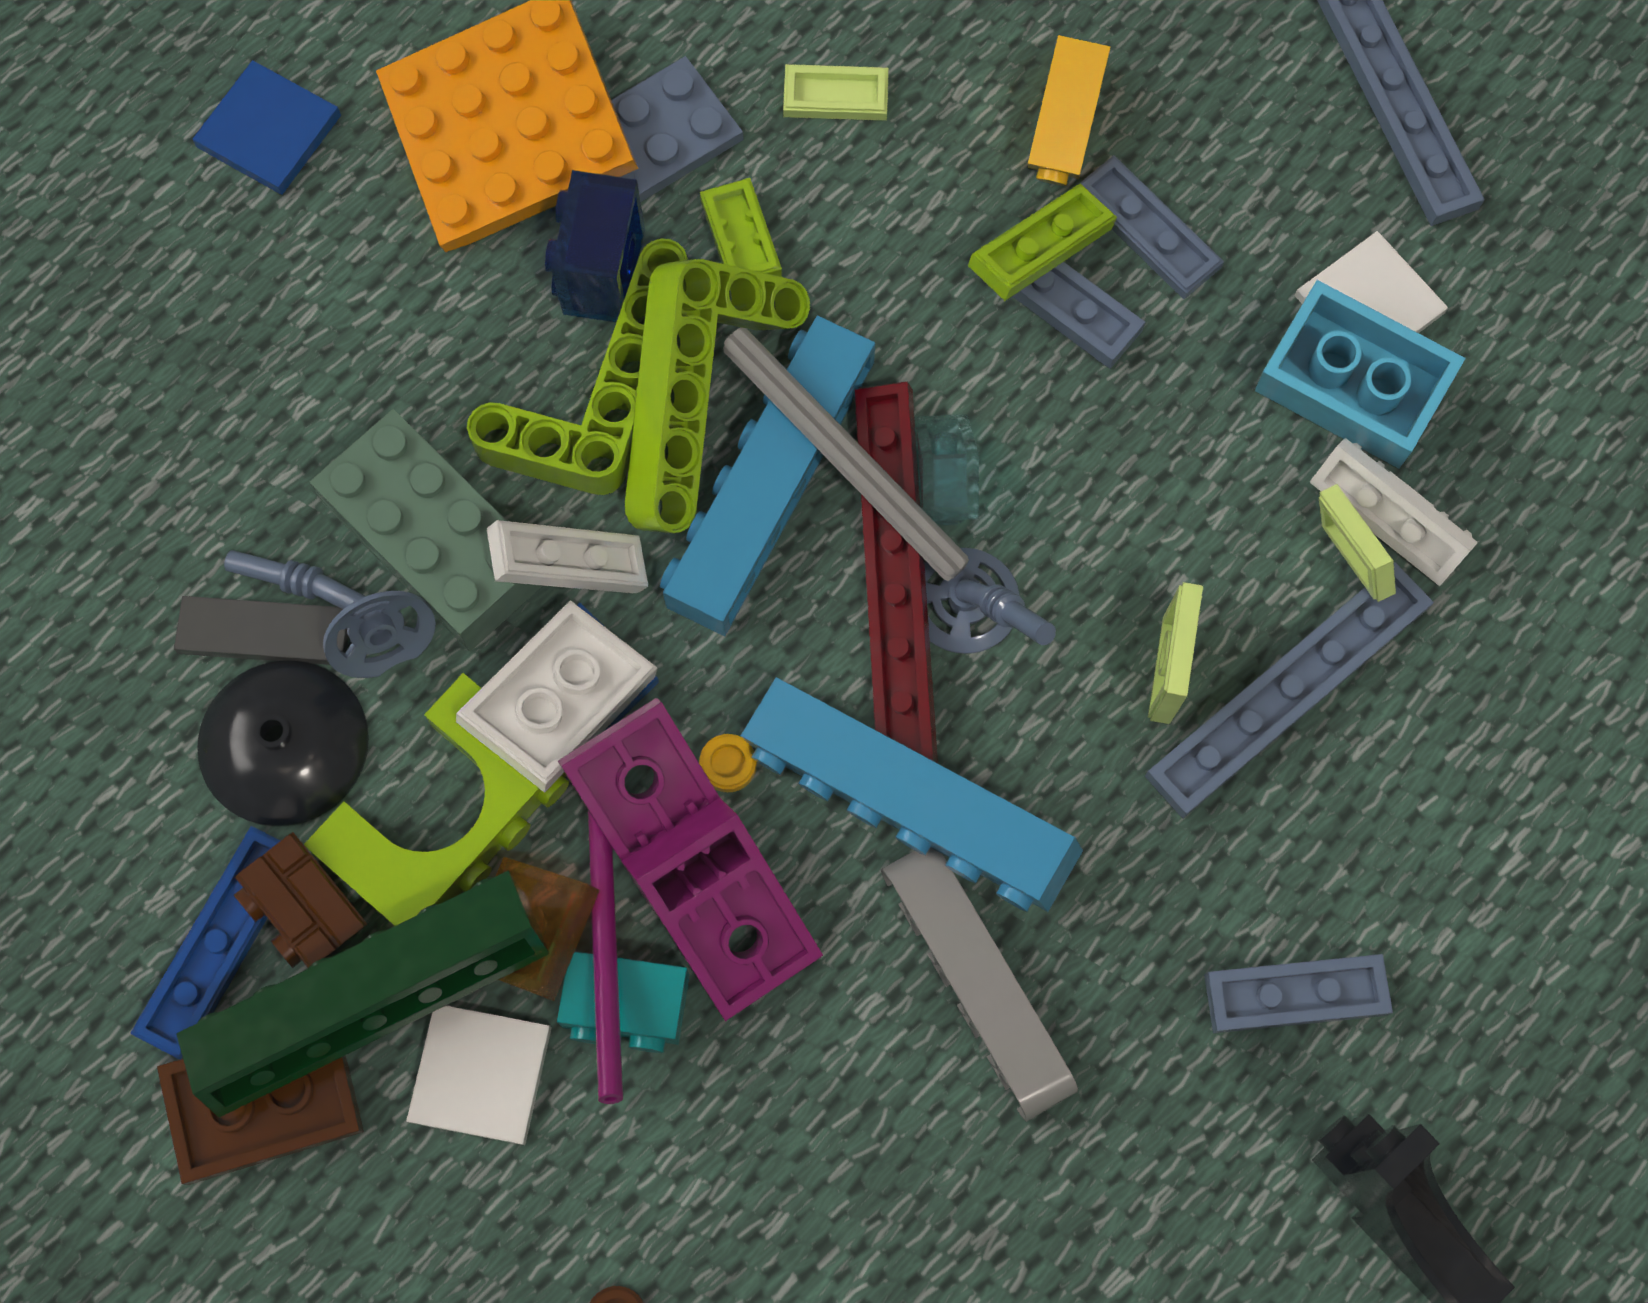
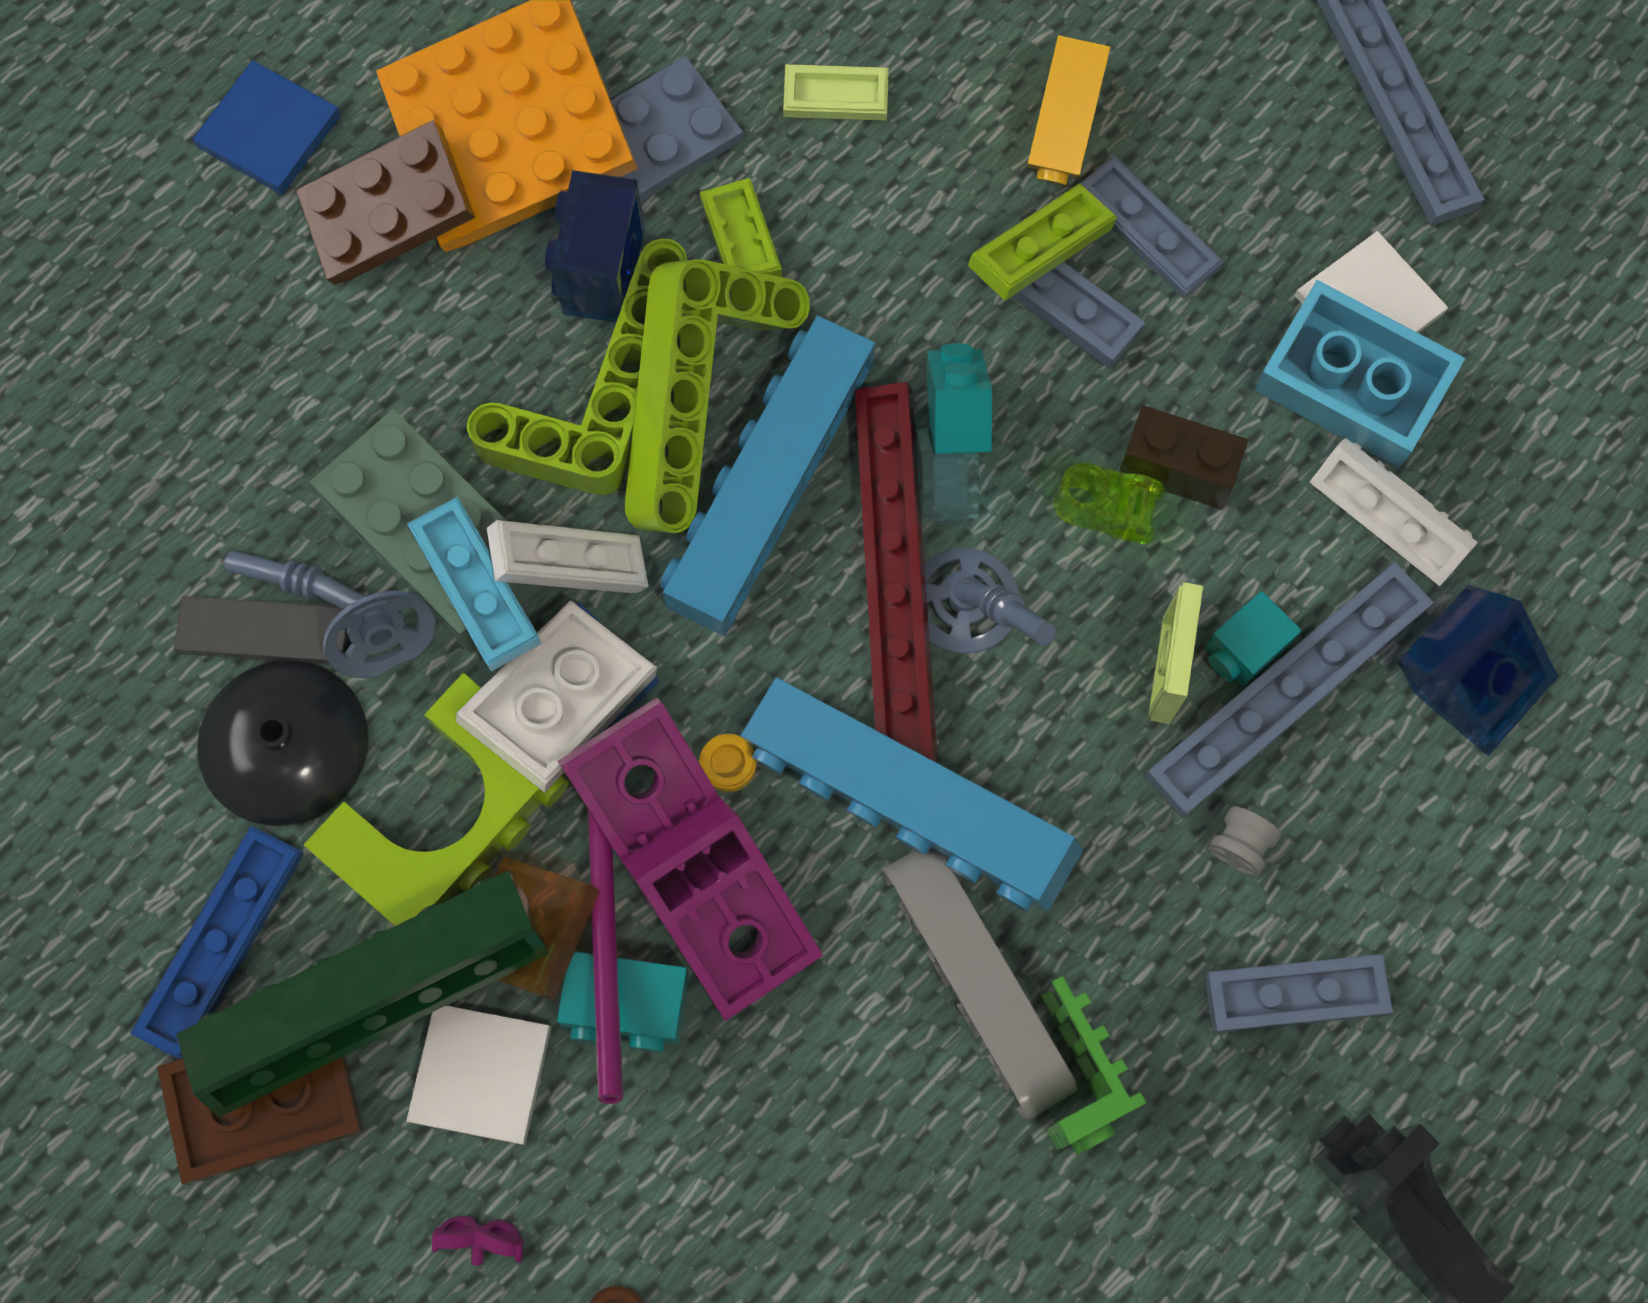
(298, 902): reddish brown brick -> none
(385, 203): none -> plate
(467, 576): none -> medium azure tile
(494, 1237): none -> magenta piece
(845, 454): light grey axle -> none
(959, 399): none -> teal brick
(1094, 1121): none -> bright green plate
(1113, 503): none -> clear neon green piece
(1184, 456): none -> dark brown brick
(1244, 841): none -> light grey wheel
(1251, 640): none -> teal brick
(1357, 543): yellowish green tile -> none
(1480, 666): none -> clear blue slope

